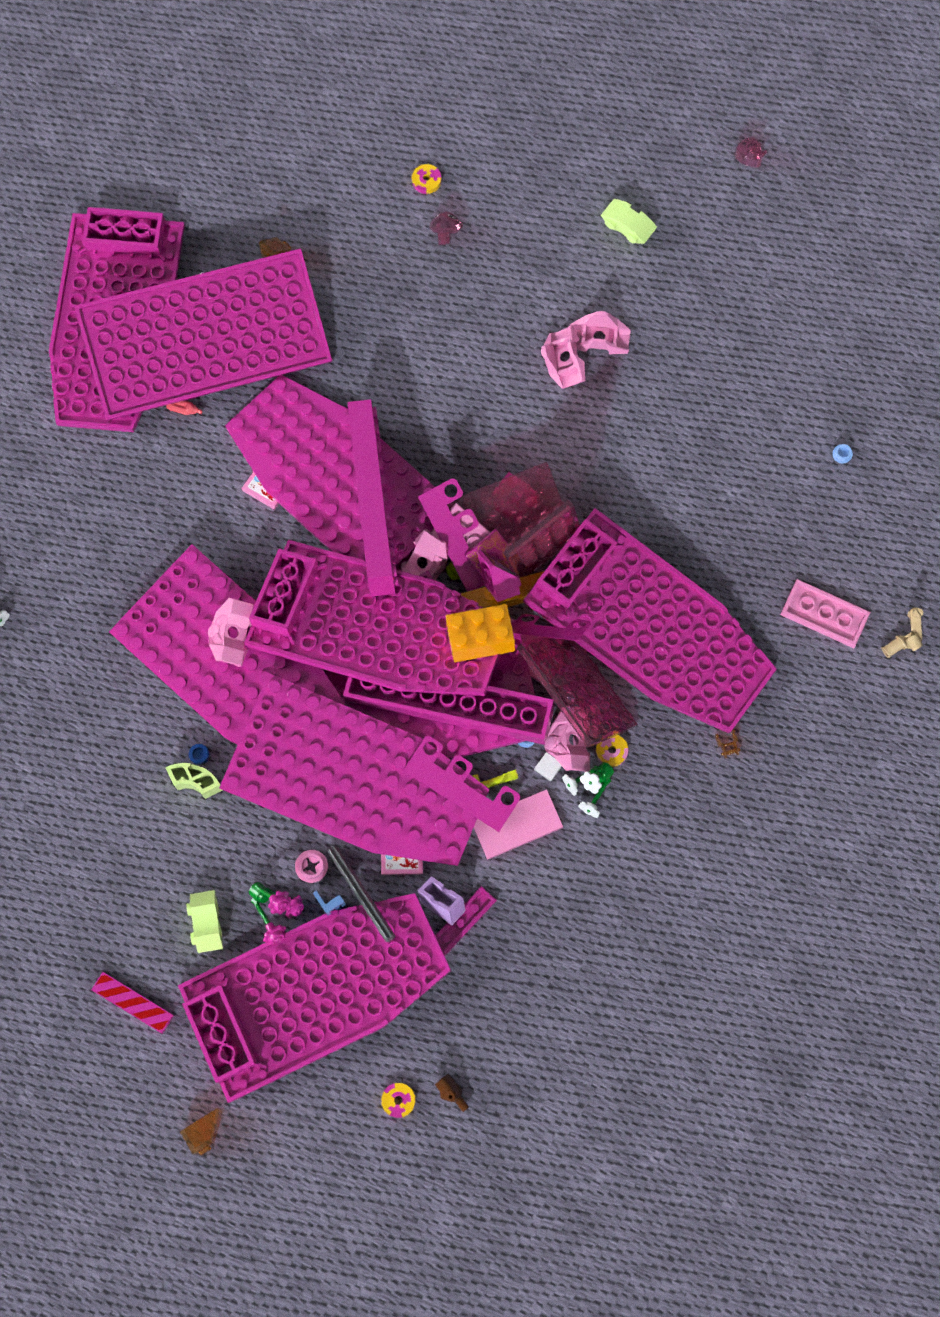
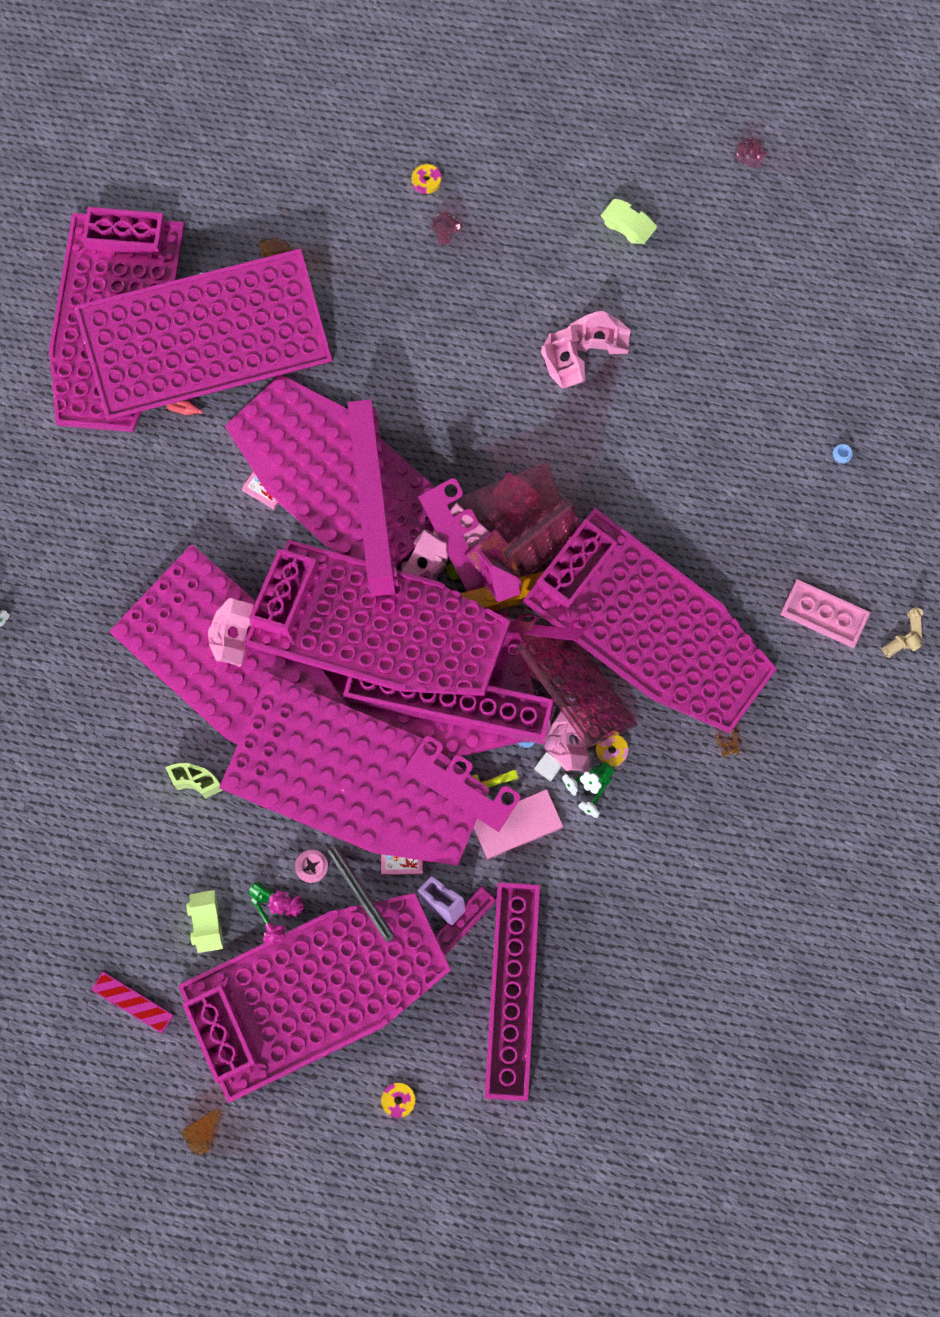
(199, 754): blue tile -> none
(335, 904): medium blue panel -> none
(451, 1091): reddish brown piece -> none
(480, 633): light orange brick -> none
(512, 992): none -> dark pink brick

